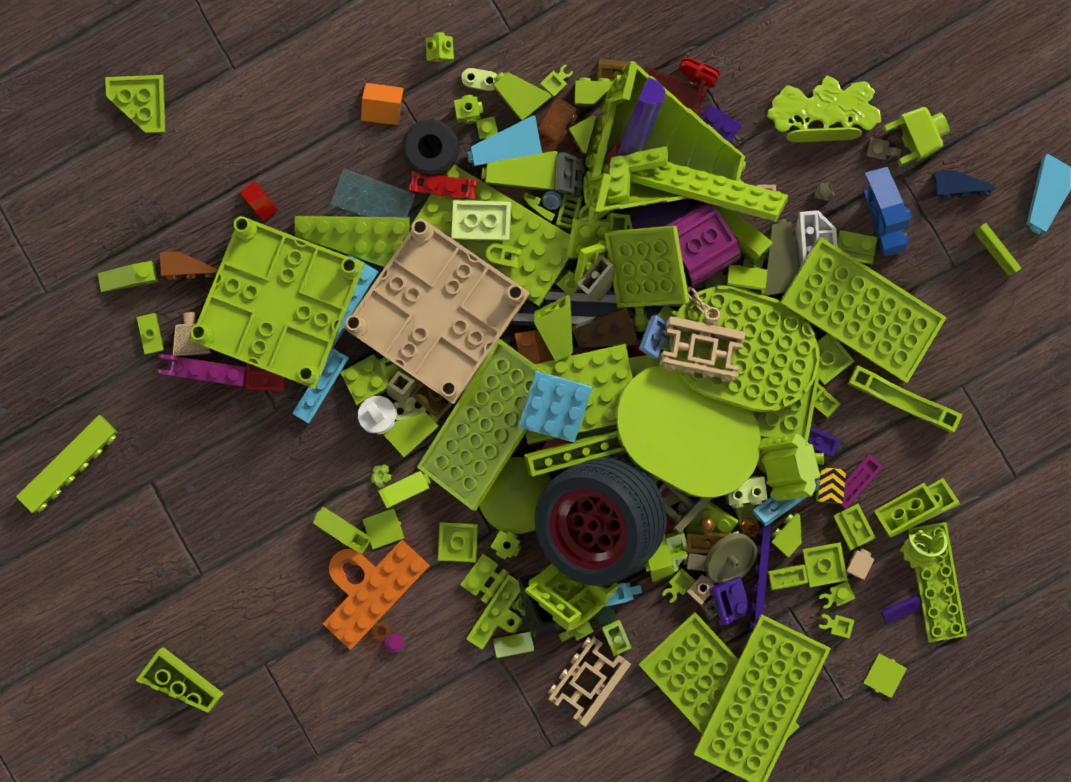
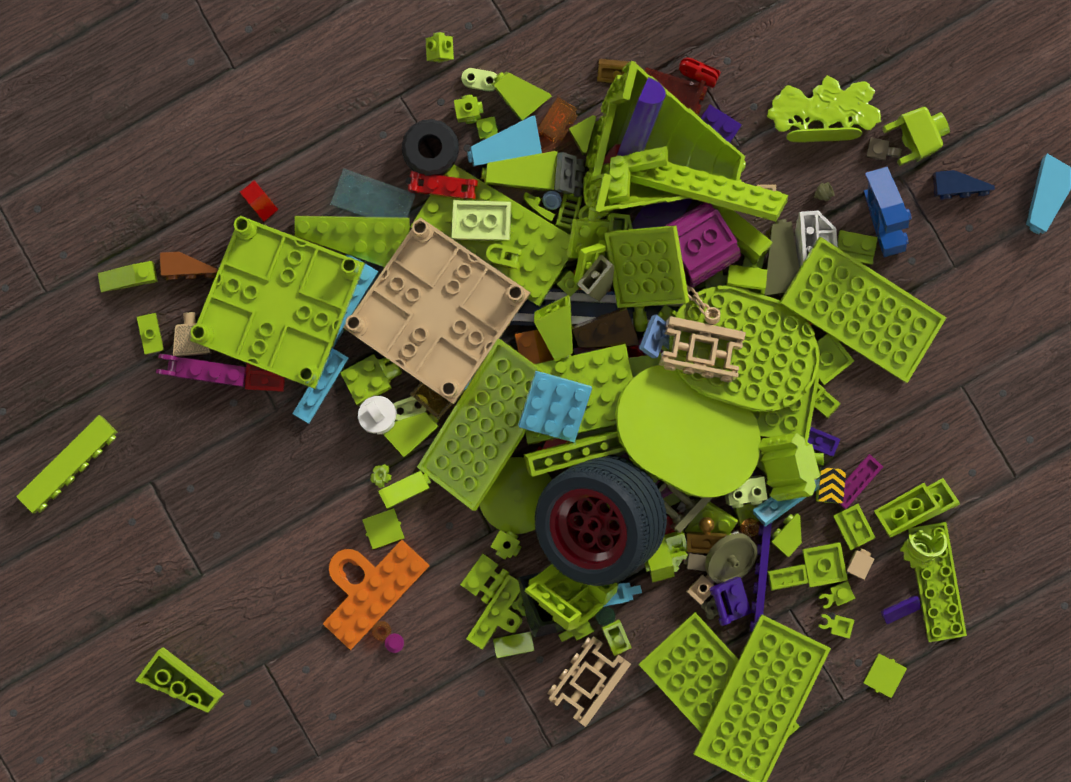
(140, 100): lime plate -> none
(342, 530): lime slope -> none
(381, 104): orange slope -> none
(401, 386): olive slope -> none
(457, 542): lime tile -> none
(555, 82): lime plate -> none
(590, 92): lime slope -> none
(680, 583): lime plate -> none
(900, 398): lime arch -> none
(997, 249): lime tile -> none

